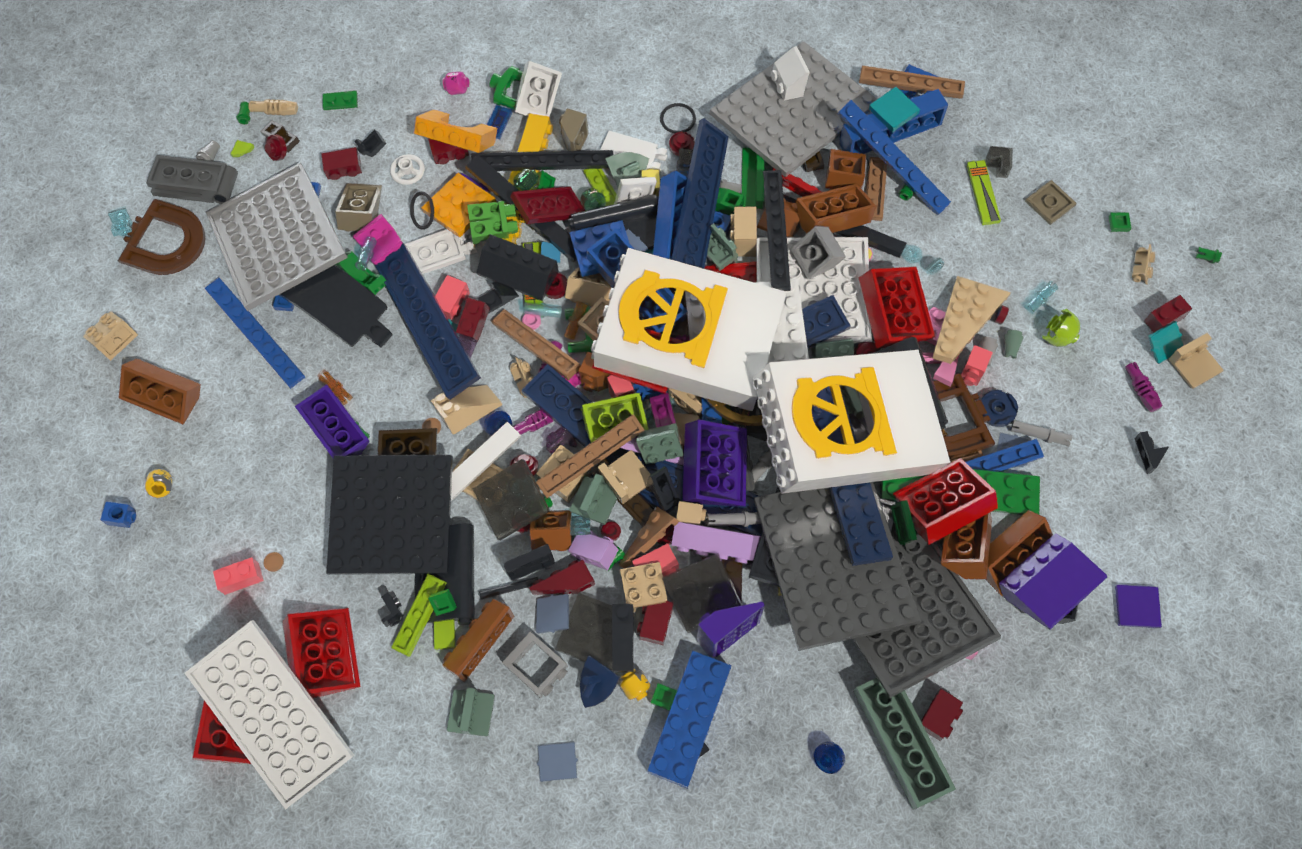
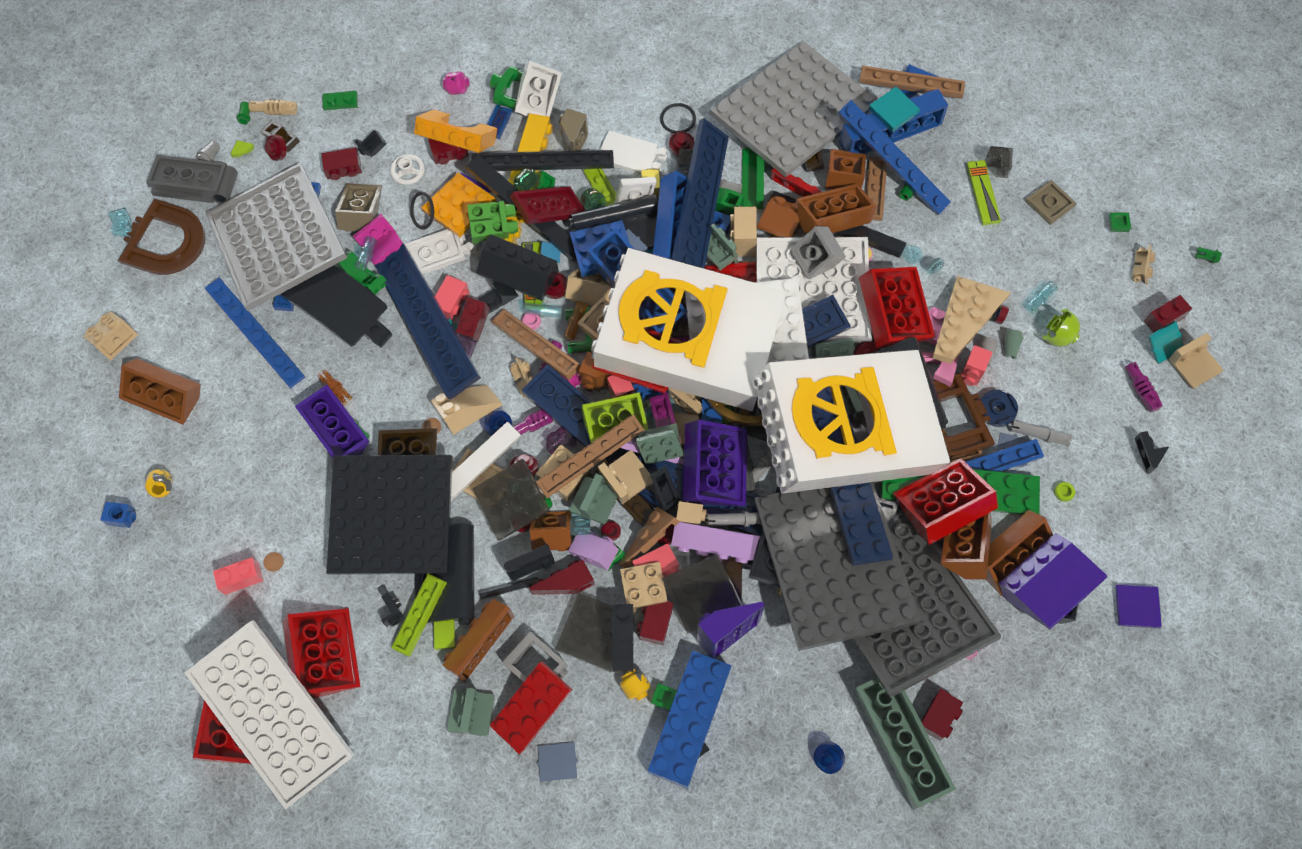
(442, 602): green plate -> none
(531, 707): none -> red plate
(552, 613): sand blue piece -> none
(596, 682): dark blue shield -> none
(626, 165): sand green shield -> none
(776, 230): black tile -> none
(790, 74): white slope -> none
(903, 522): dark green tile -> none
(1064, 491): none -> lime tile

